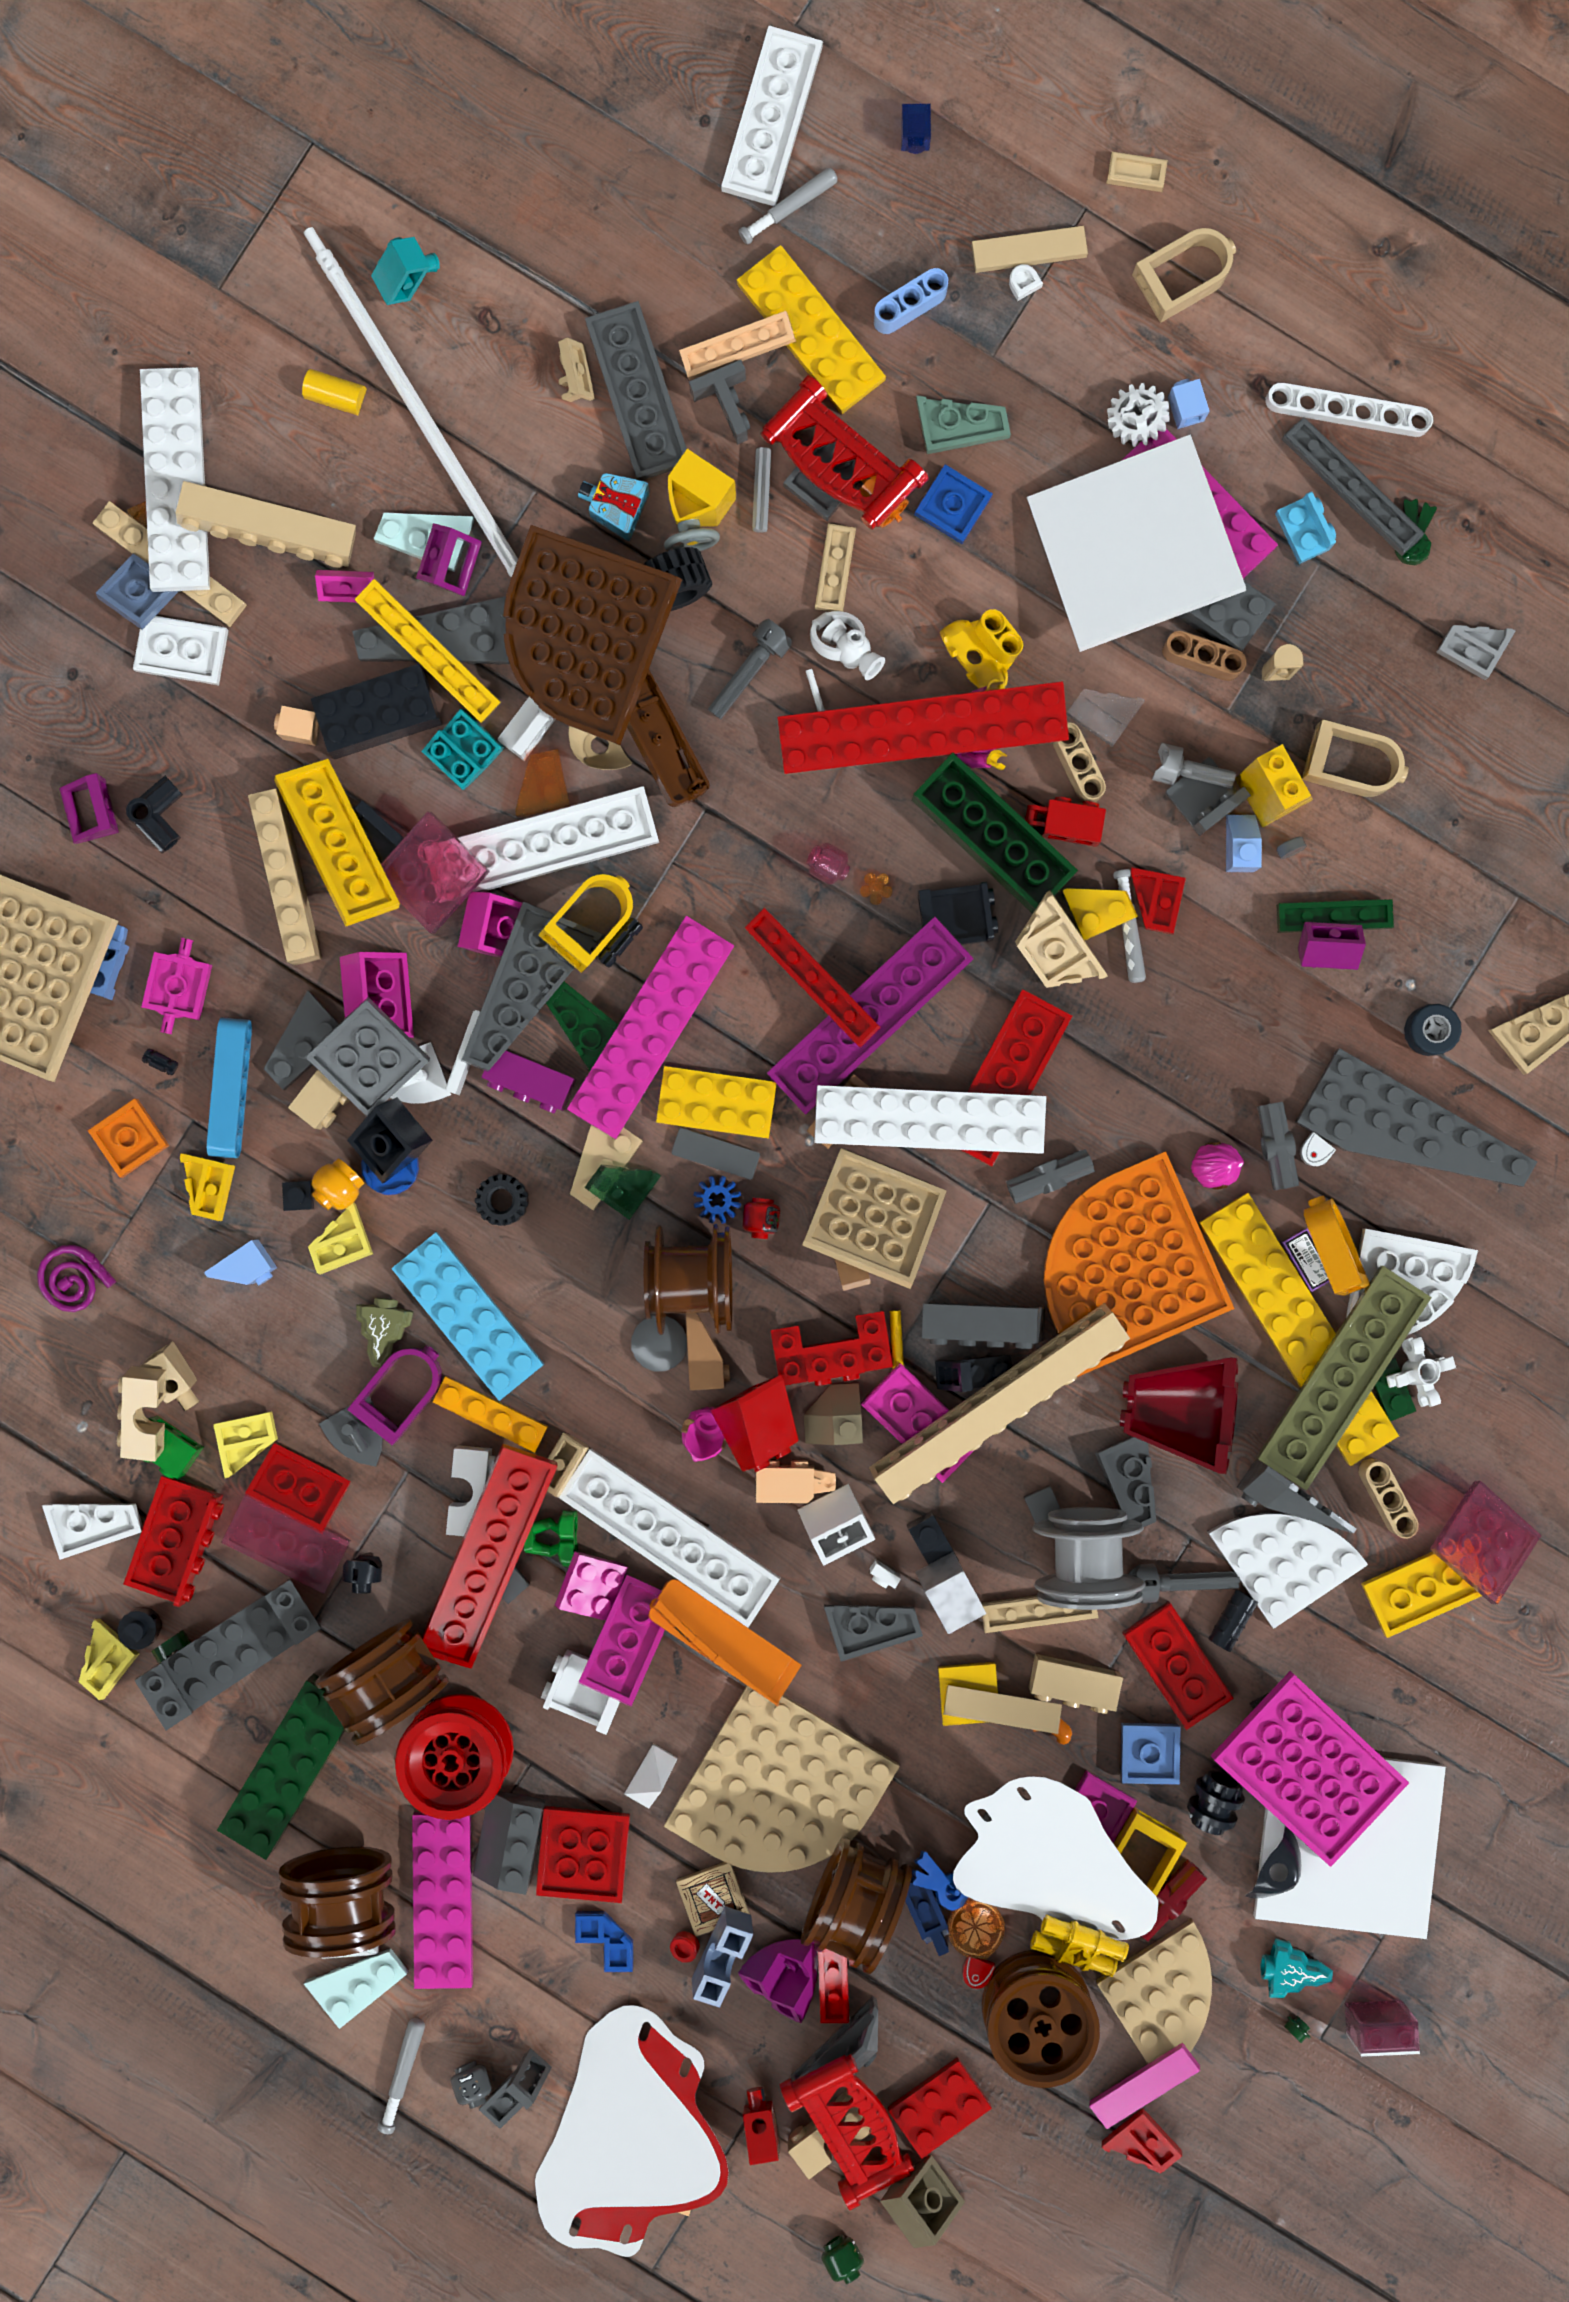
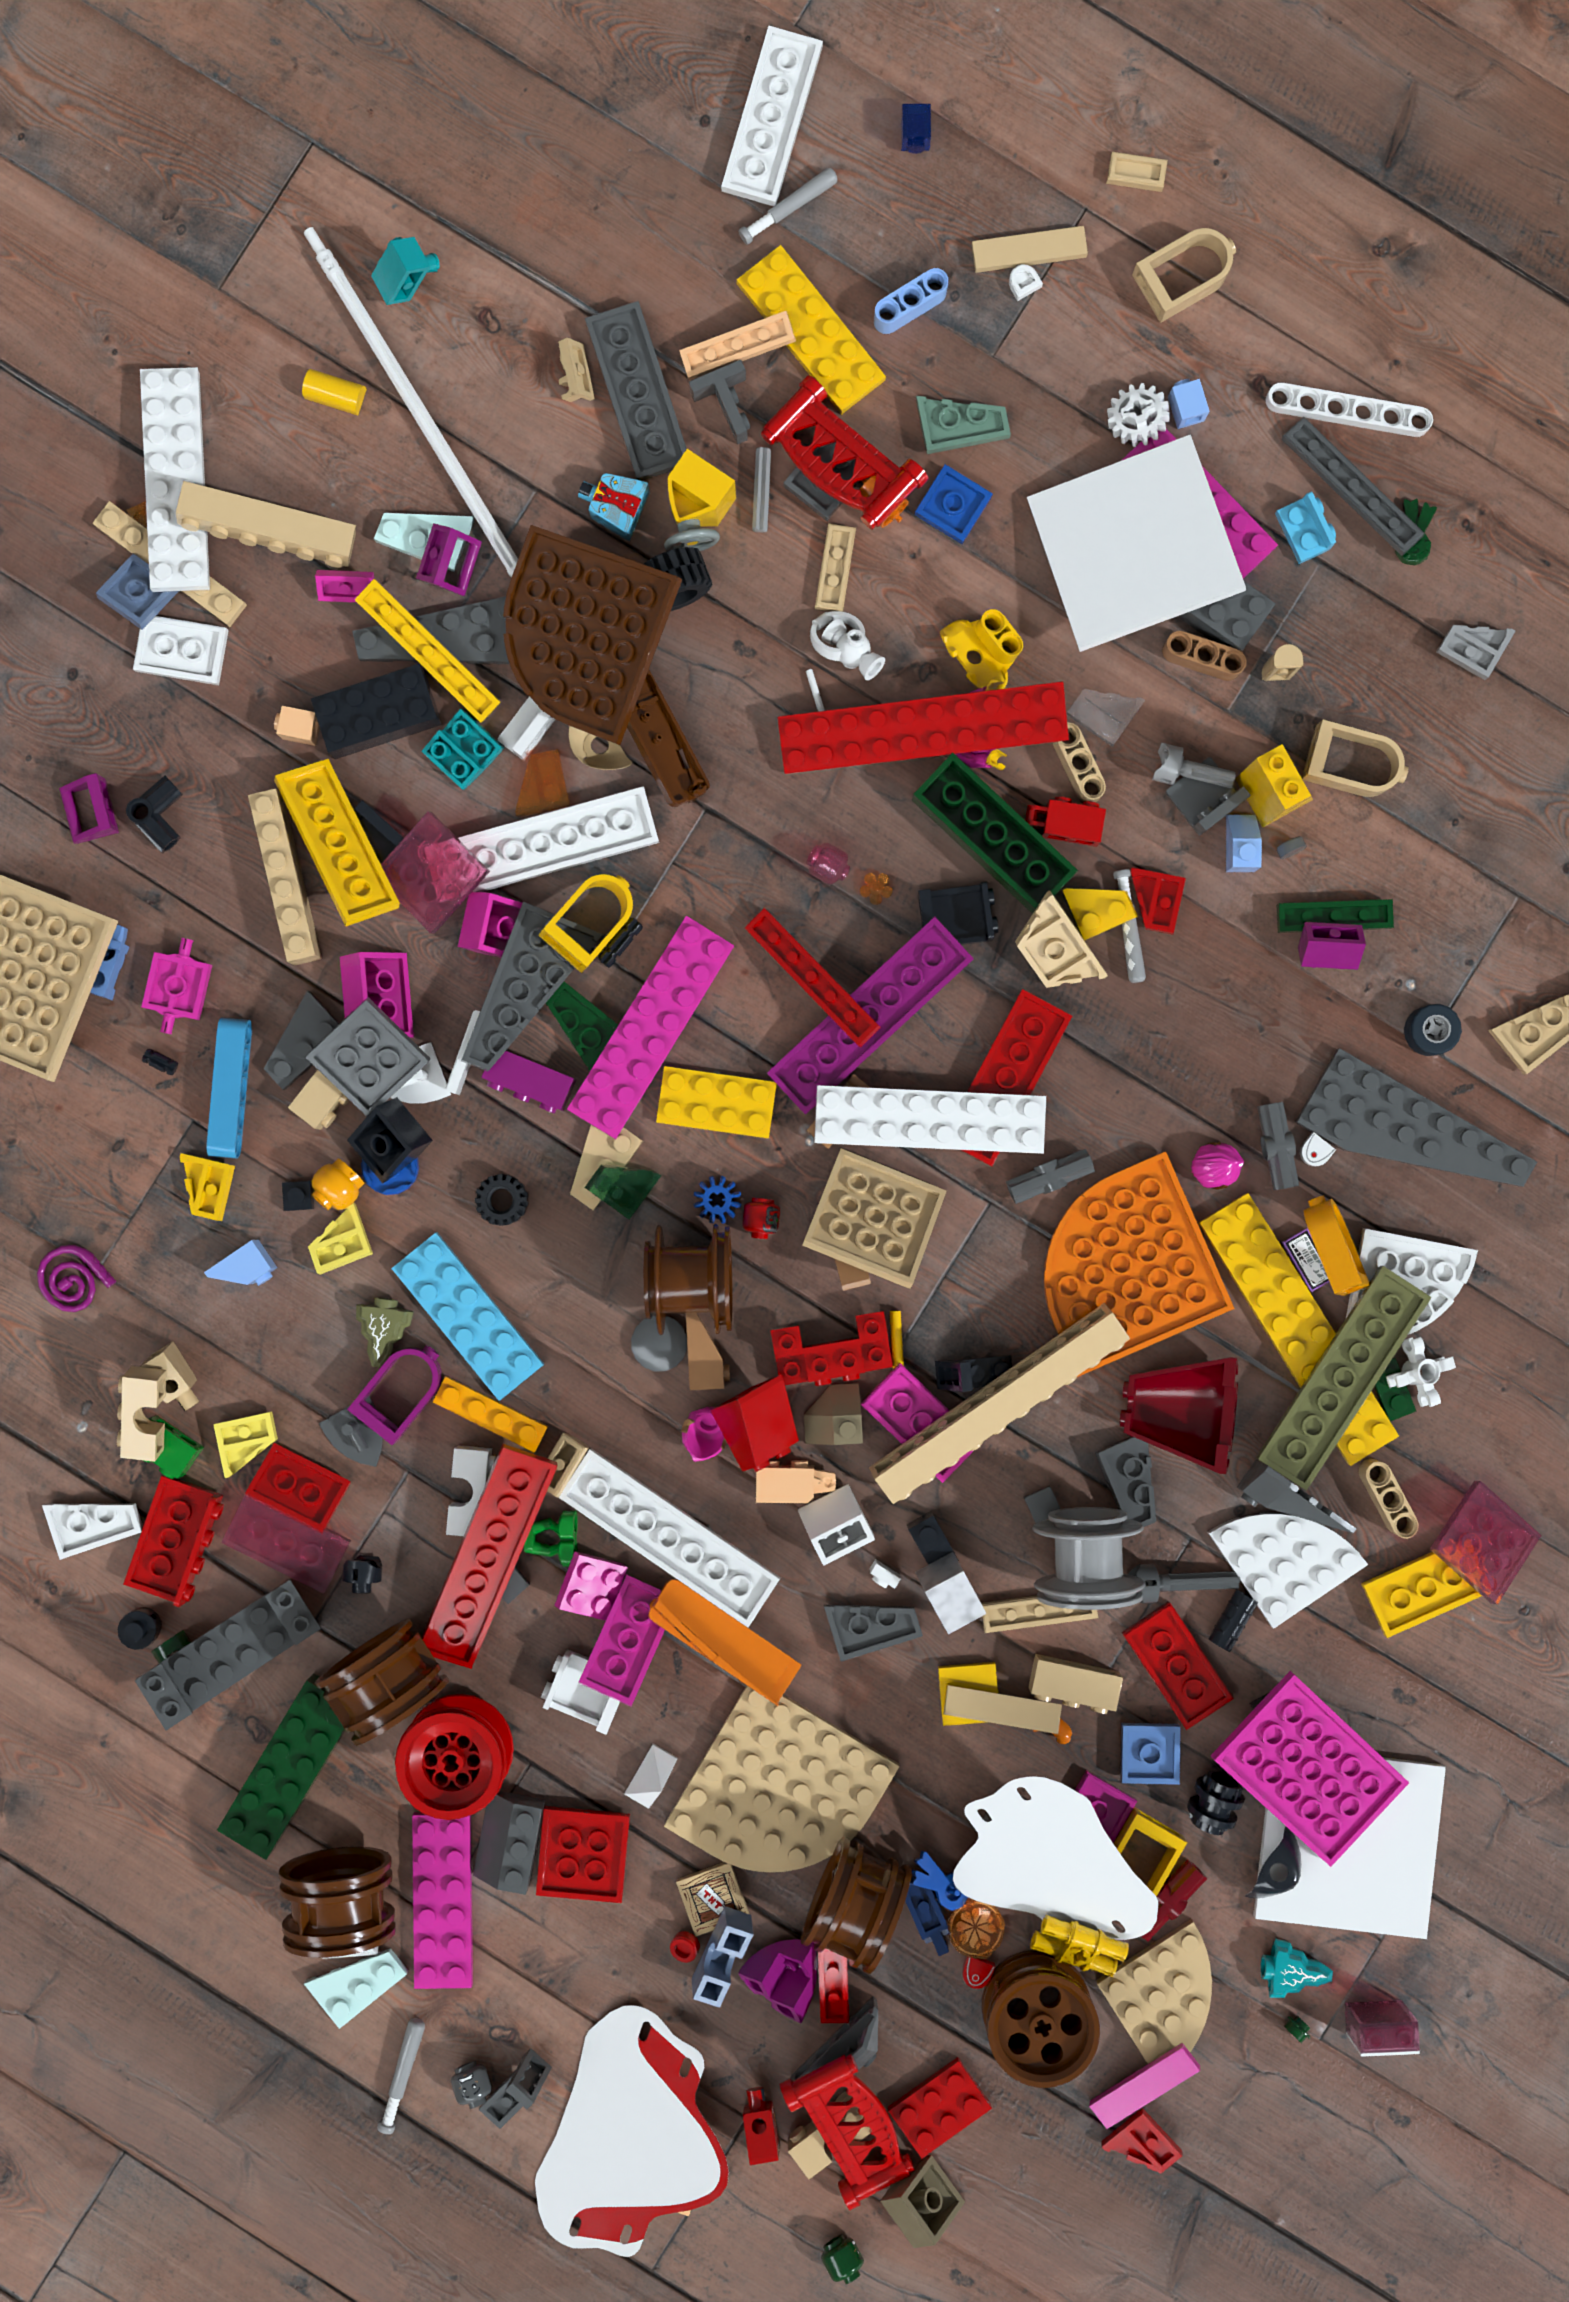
(105, 1660): light yellow wing -> none
(128, 1138): orange plate -> none
(601, 1928): blue tile -> none
(715, 1153): dark grey piece -> none
(771, 641): dark grey piece -> none
(983, 1323): dark grey wedge -> none

